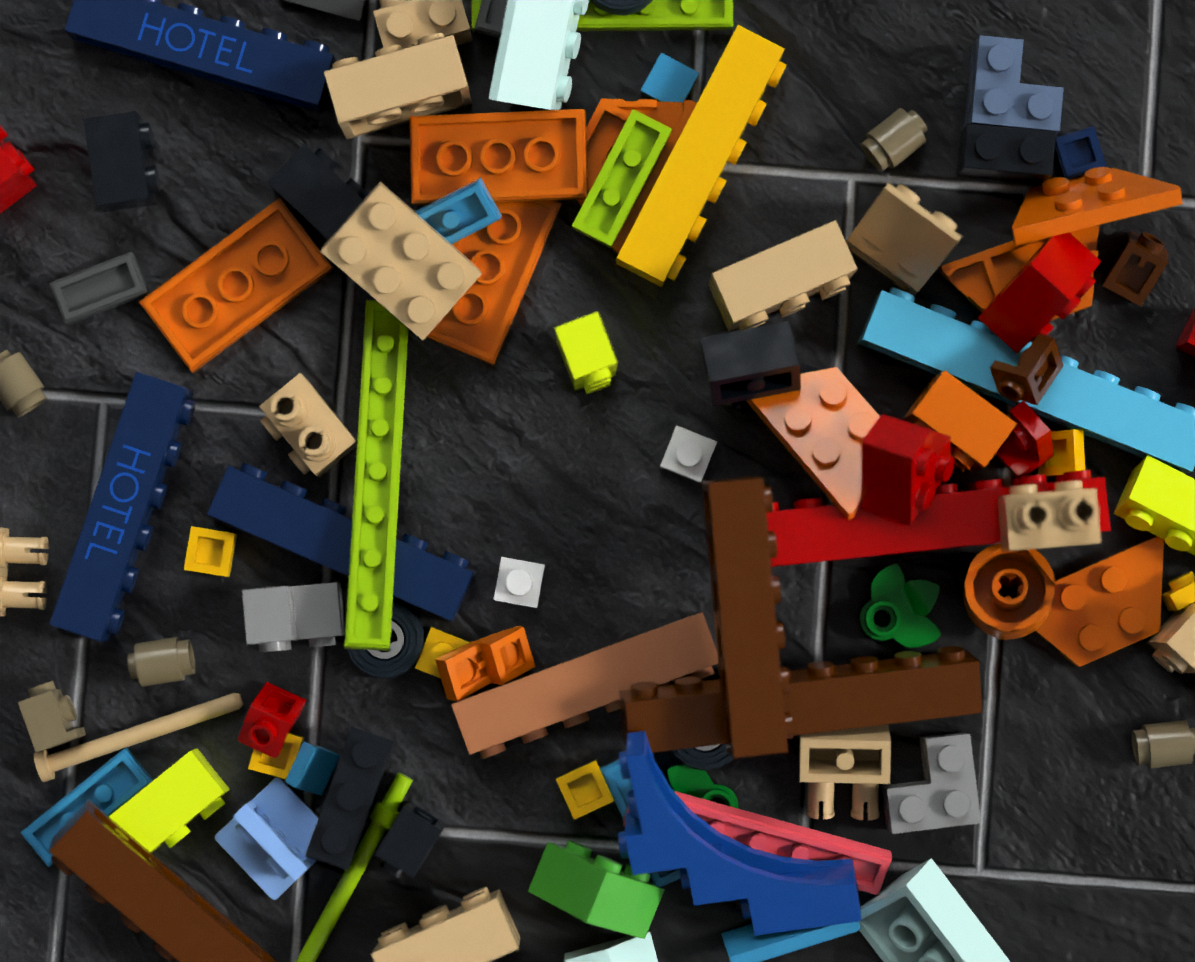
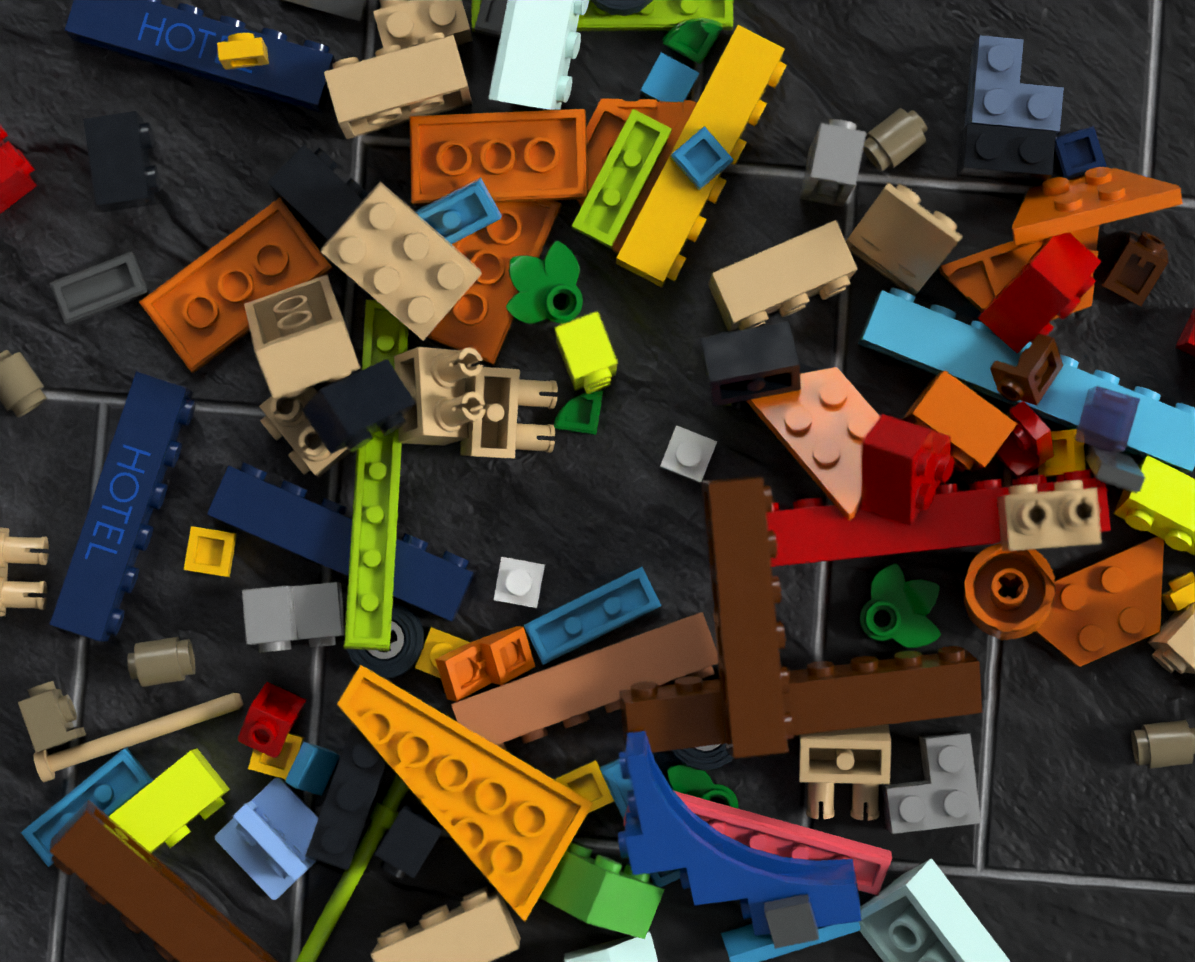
(242, 51): none -> yellow plate
(301, 337): none -> tan brick
(358, 407): none -> black brick
(437, 385): none -> tan brick
(486, 799): none -> light orange wing
(497, 431): none -> tan brick
(540, 282): none -> green plate
(580, 414): none -> green tile
(592, 615): none -> dark azure tile
(693, 37): none -> green tile
(701, 158): none -> dark azure tile
(791, 921): none -> dark grey tile
(833, 163): none -> light grey brick
(1106, 419): none -> clear purple panel
(1115, 468): none -> dark grey tile

